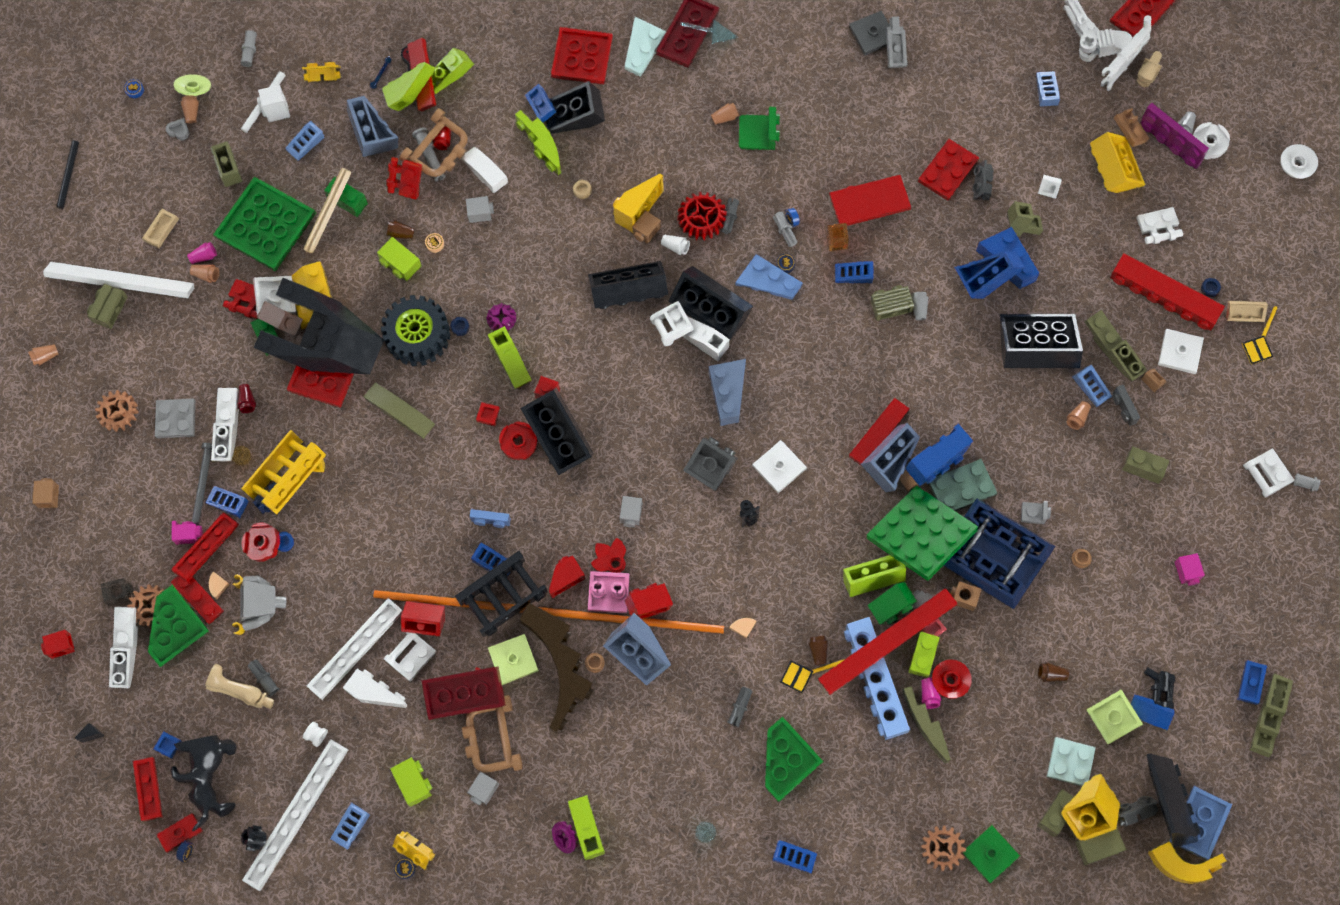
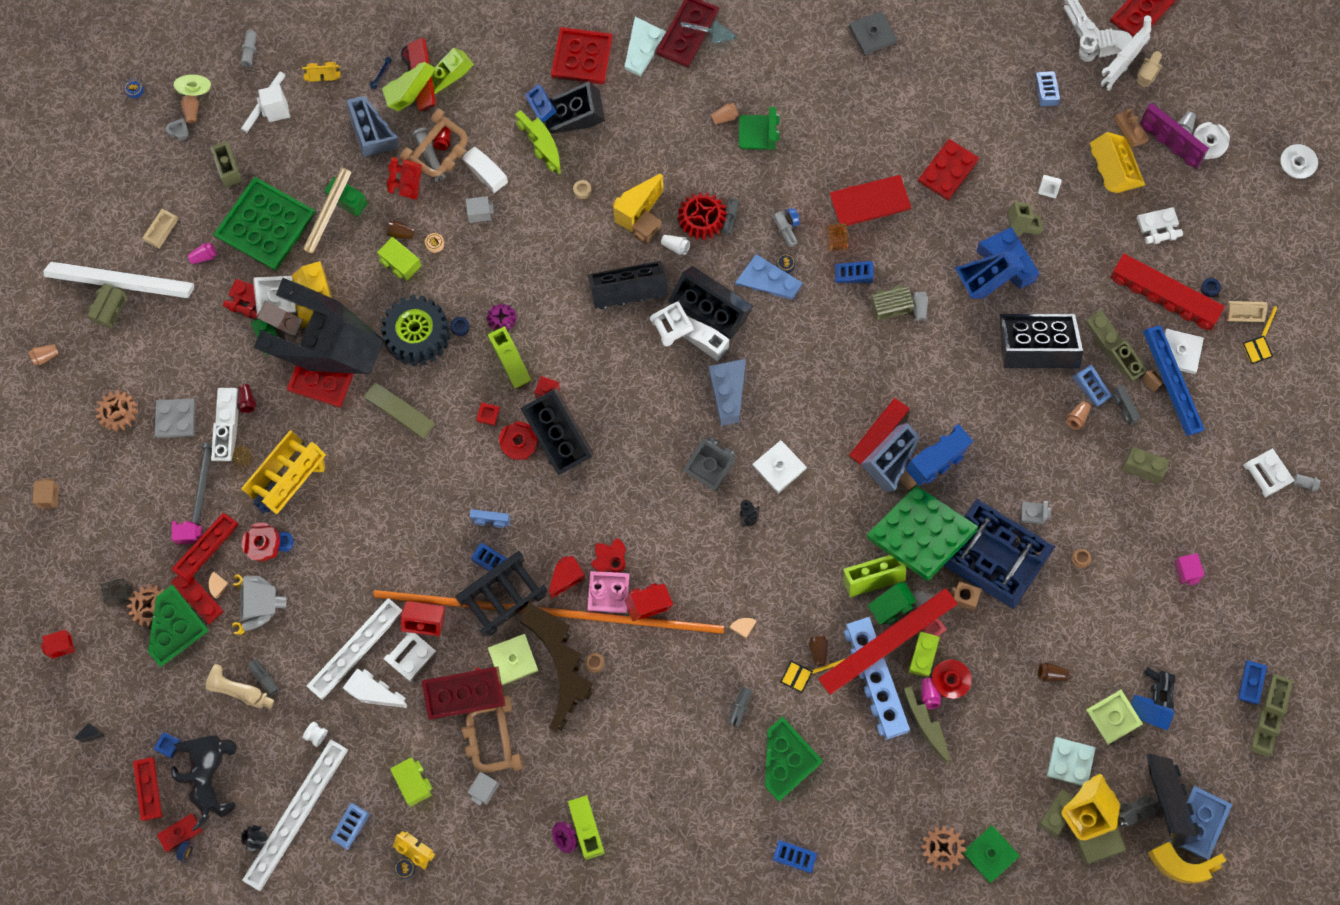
(67, 174): black bar -> none
(124, 647): white slope -> none
(205, 272): nougat cone -> none
(240, 507): blue slope -> none
(314, 140): medium blue slope -> none
(631, 511): light grey brick -> none
(638, 649): sand blue slope -> none
(705, 832): clear light blue tile -> none
(896, 44): light grey hinge -> none
(963, 485): sand green plate -> none
(983, 173): dark grey hinge -> none
(1173, 380): none -> blue plate

